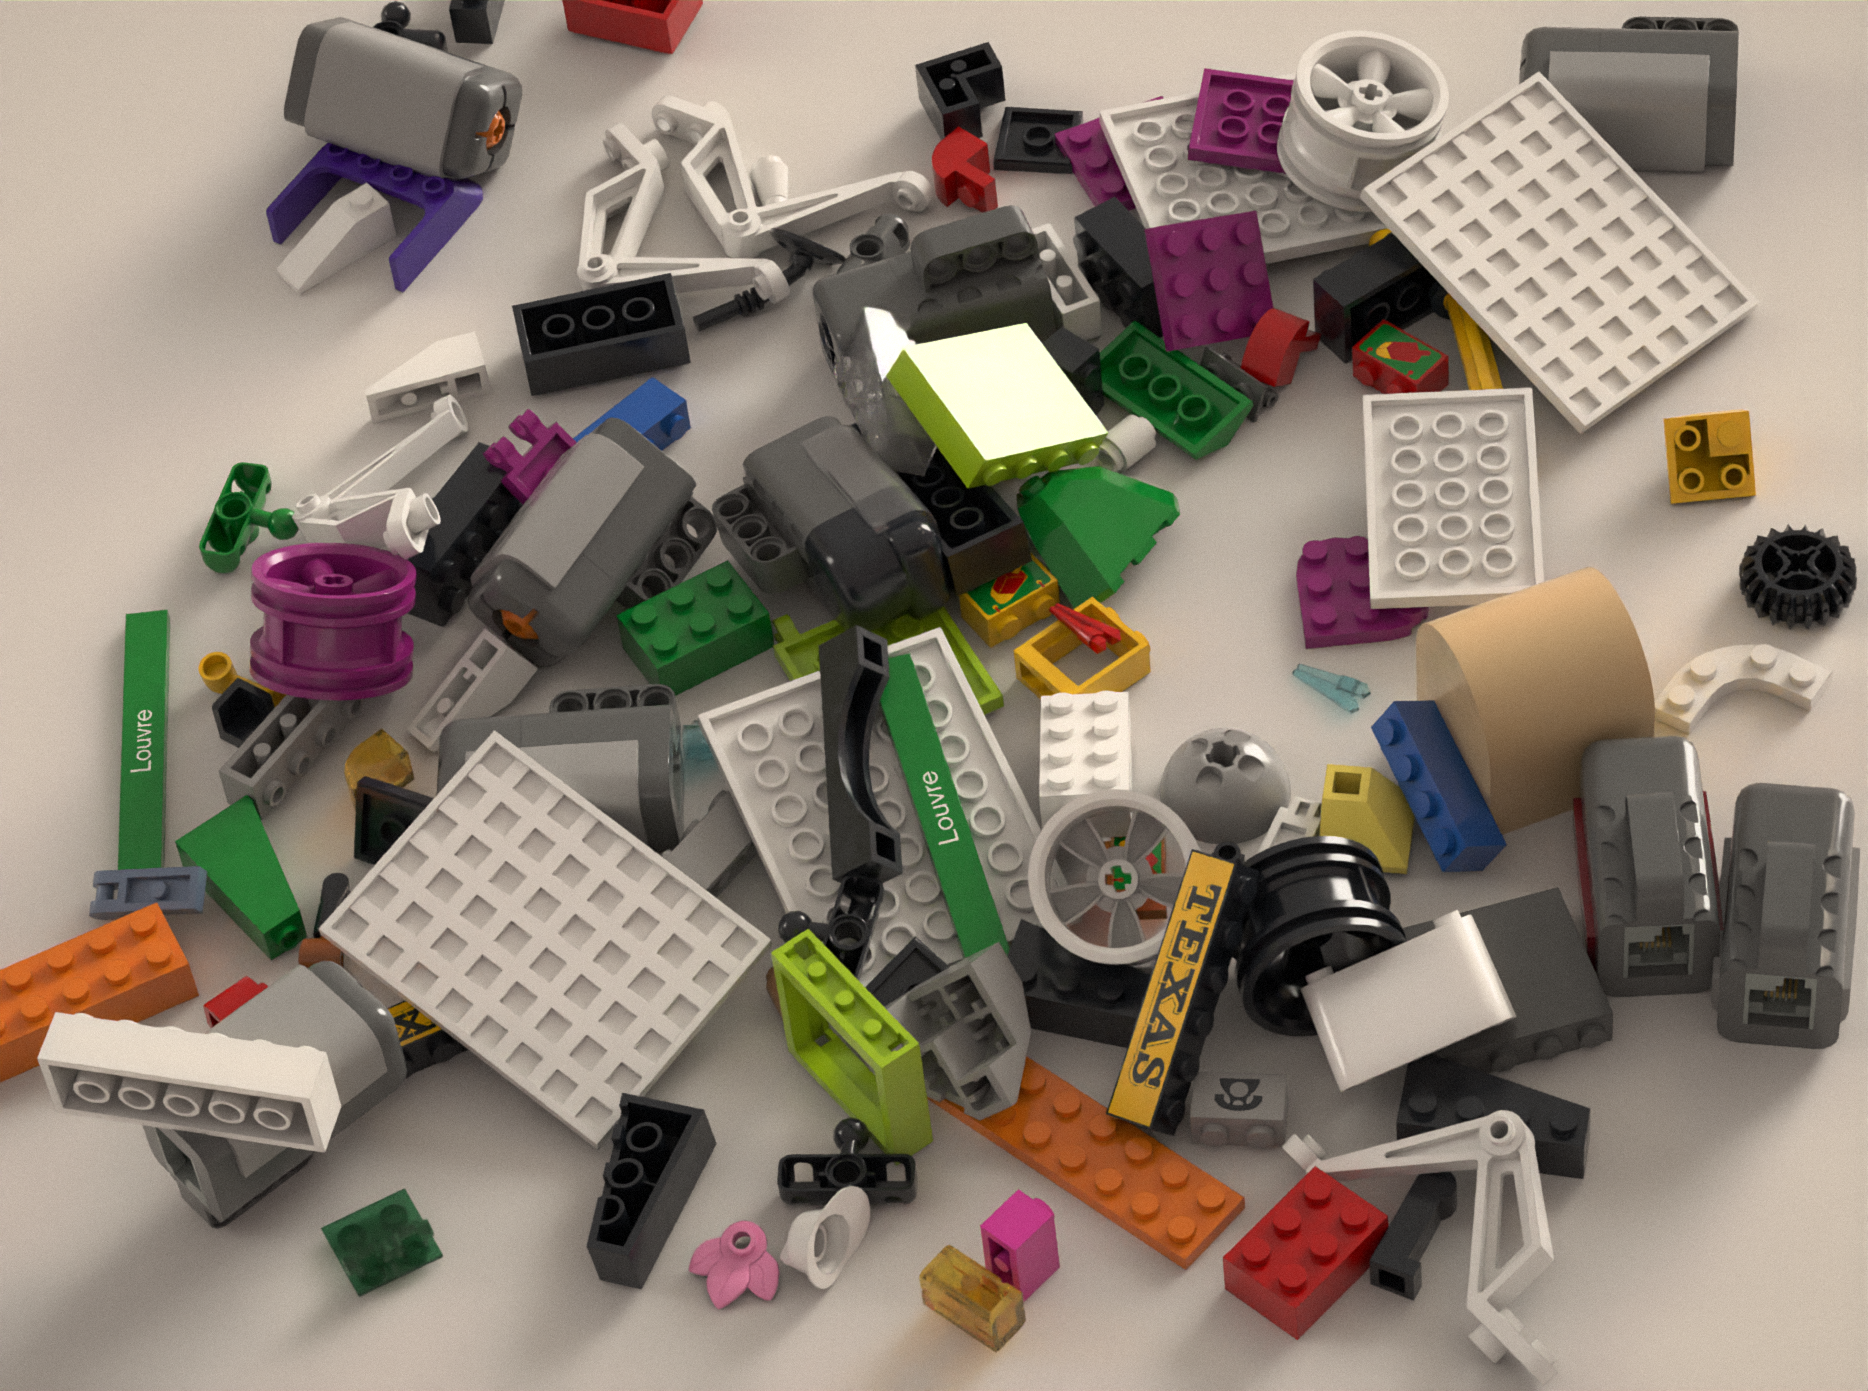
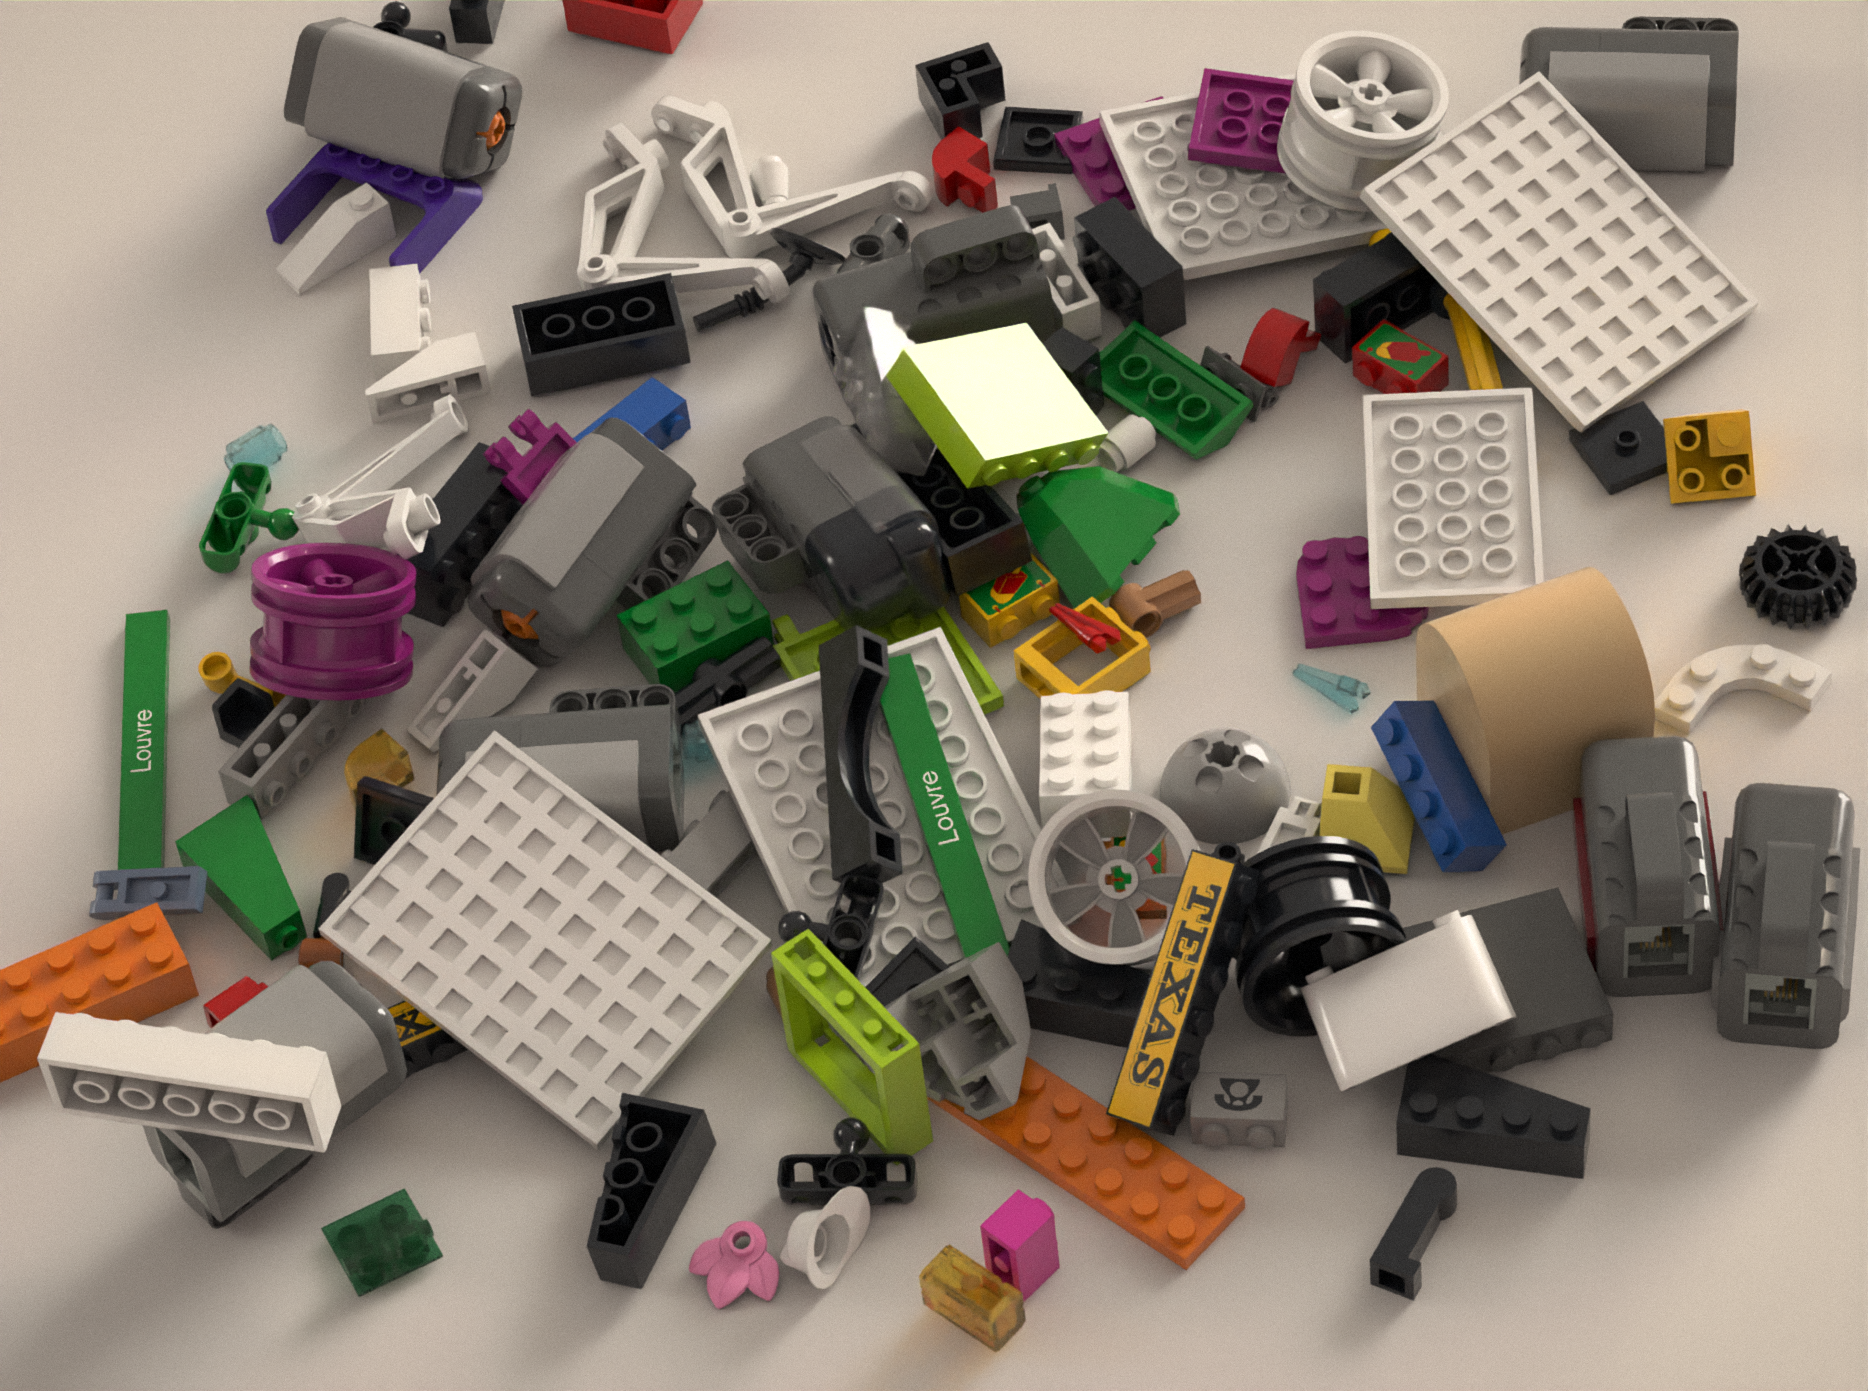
(257, 446): none -> clear light blue brick
(397, 316): none -> white brick
(726, 681): none -> black piece
(1042, 208): none -> dark grey brick
(1148, 606): none -> medium nougat piece
(1209, 279): magenta plate -> none
(1304, 1252): red brick -> none
(1497, 1148): white piece -> none
(1623, 447): none -> black plate

